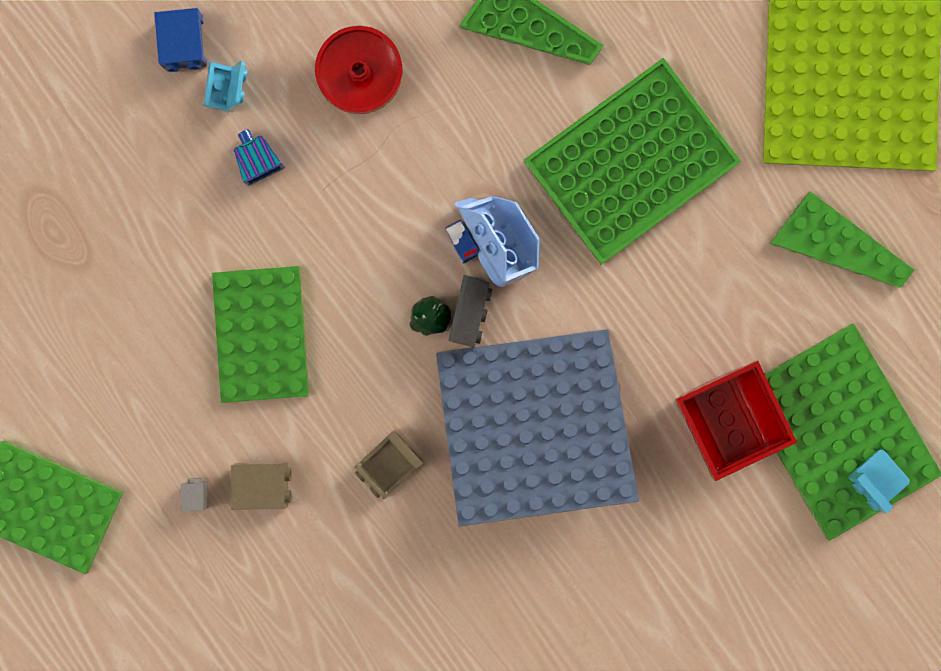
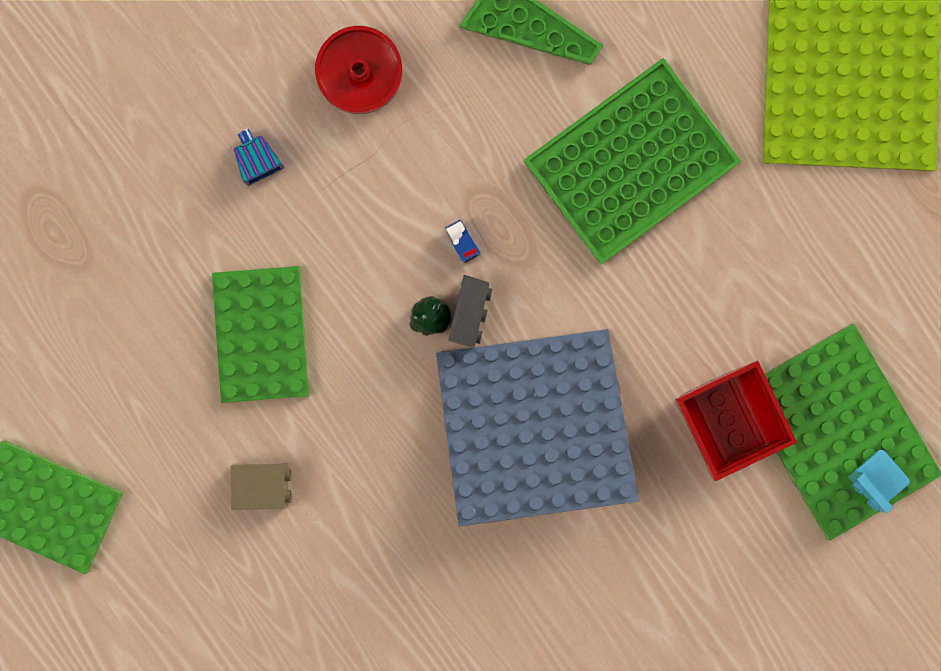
(180, 39): blue panel -> none
(194, 495): light grey brick -> none
(224, 86): medium azure bracket -> none
(388, 465): dark tan panel -> none
(504, 237): light blue slope -> none
(831, 238): bright green wing -> none

